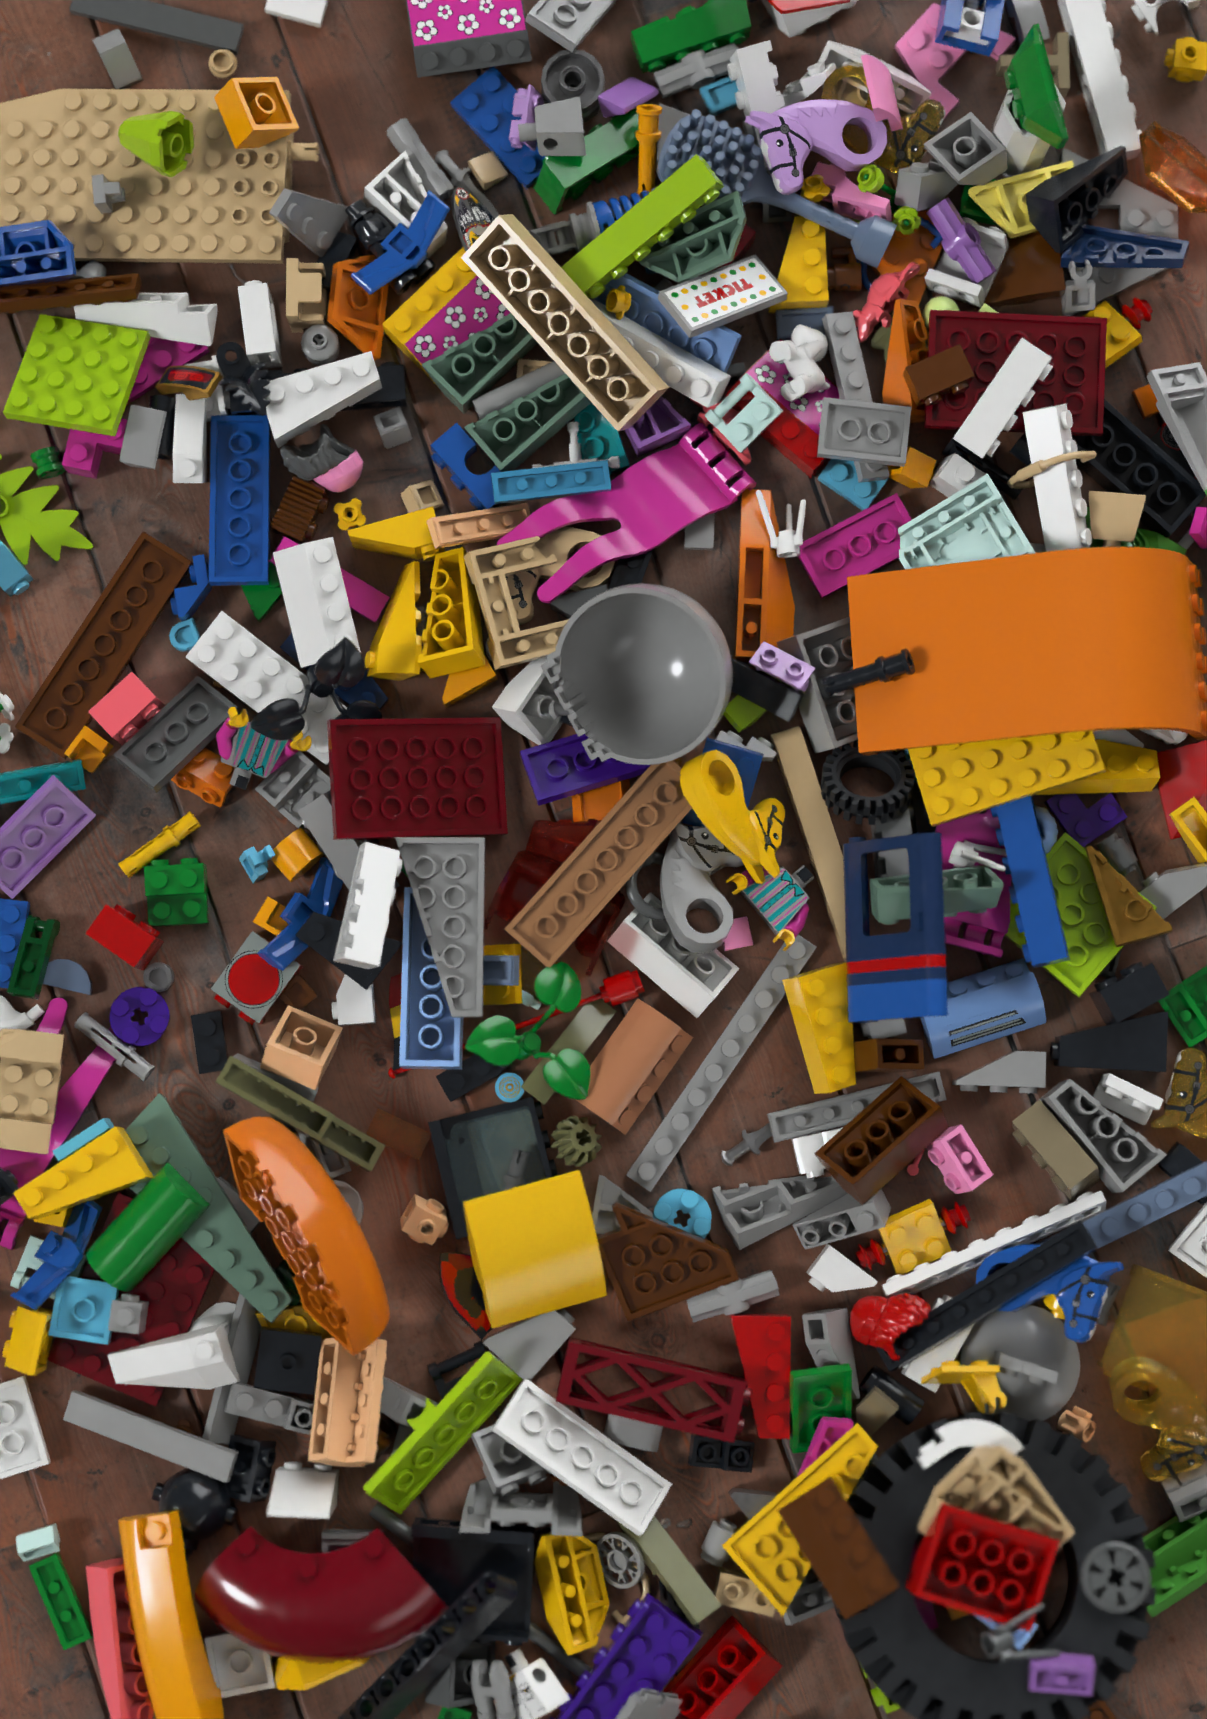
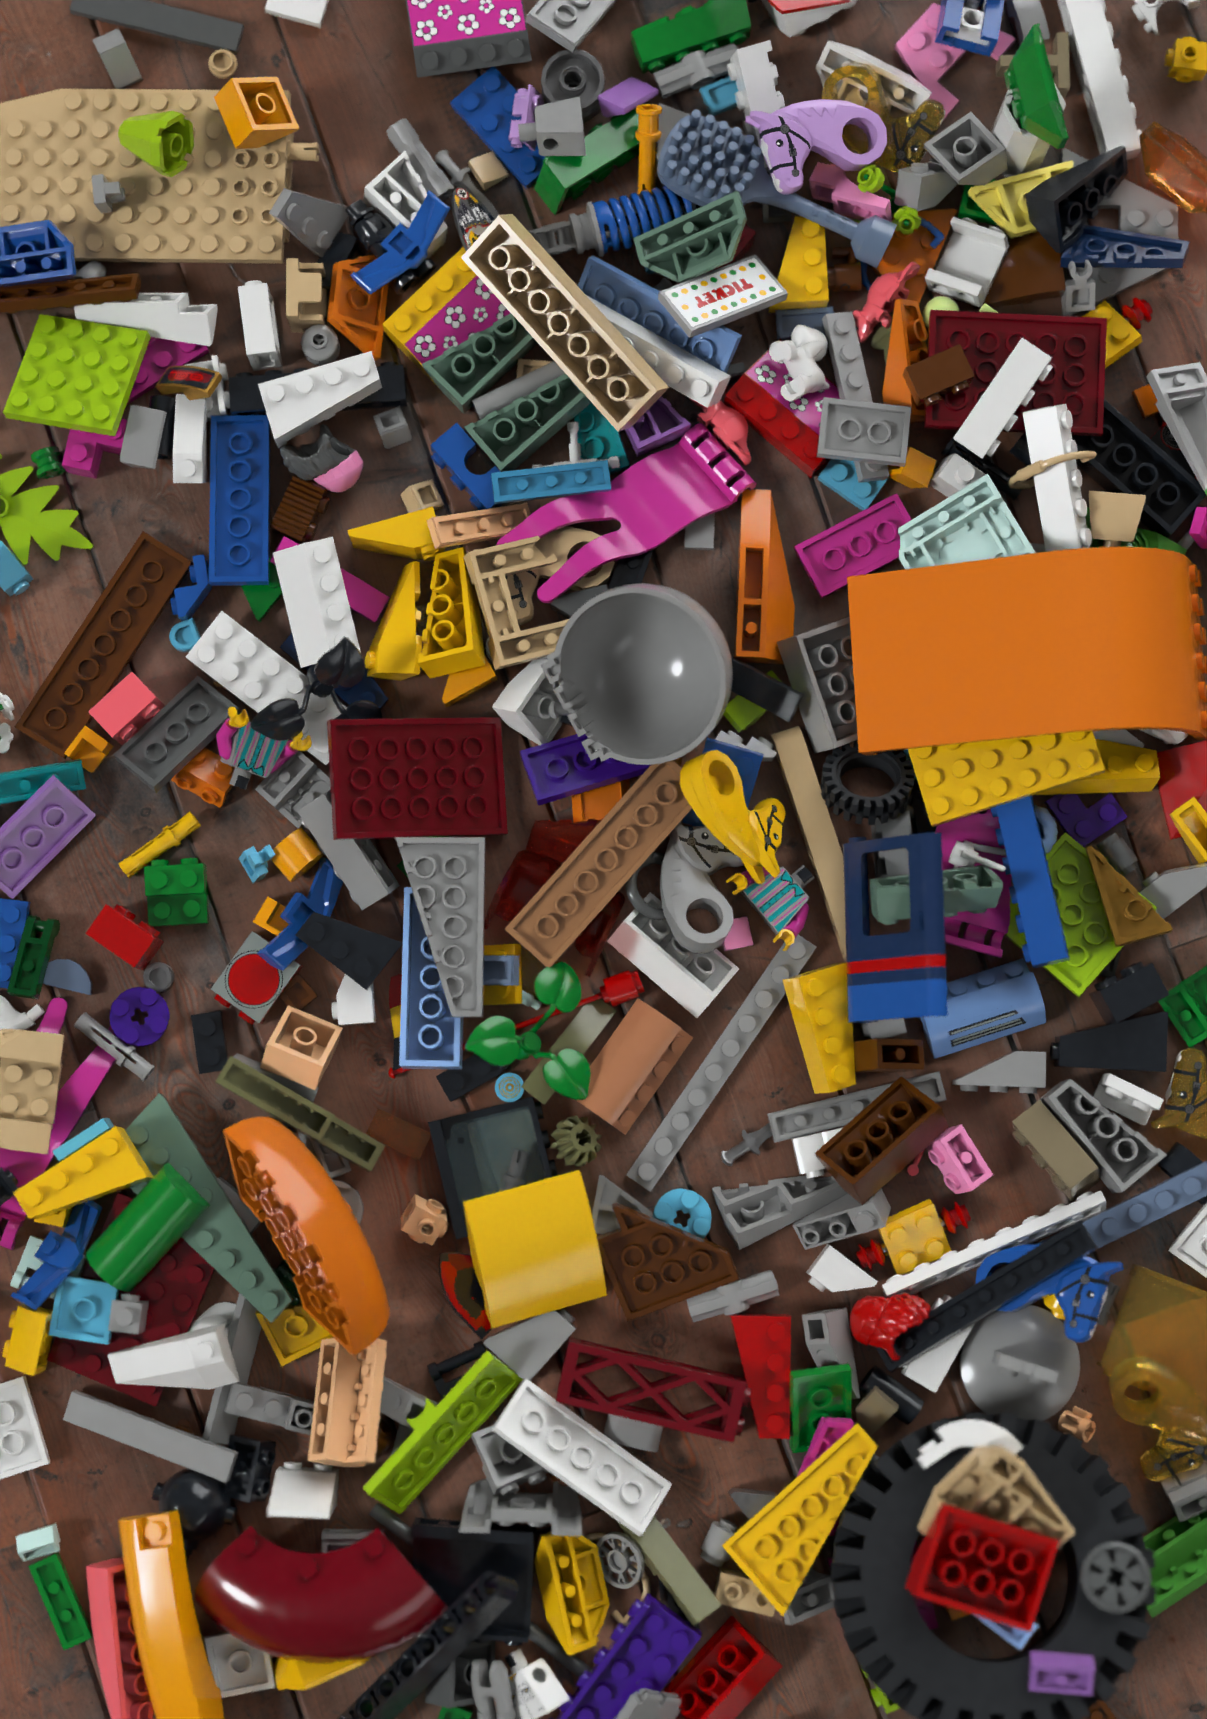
(244, 377): black plant -> none
(287, 1360): black plate -> none
(355, 520): yellow plate -> none
(368, 906): white wedge -> none
(618, 301): yellow plate -> none
(644, 226): lime brick -> none
(721, 1454): black slope -> none
(750, 420): light aqua plate -> none
(782, 666): lavender hinge -> none
(788, 540): white plant -> none
(808, 84): white slope -> none
(814, 188): yellow plate -> none
(838, 1548): reddish brown slope -> none
(881, 92): bright pink slope -> none
(881, 670): black pin -> none
(961, 241): medium lavender piece -> none
(977, 1379): yellow plate -> none
(1001, 1640): dark grey plant -> none

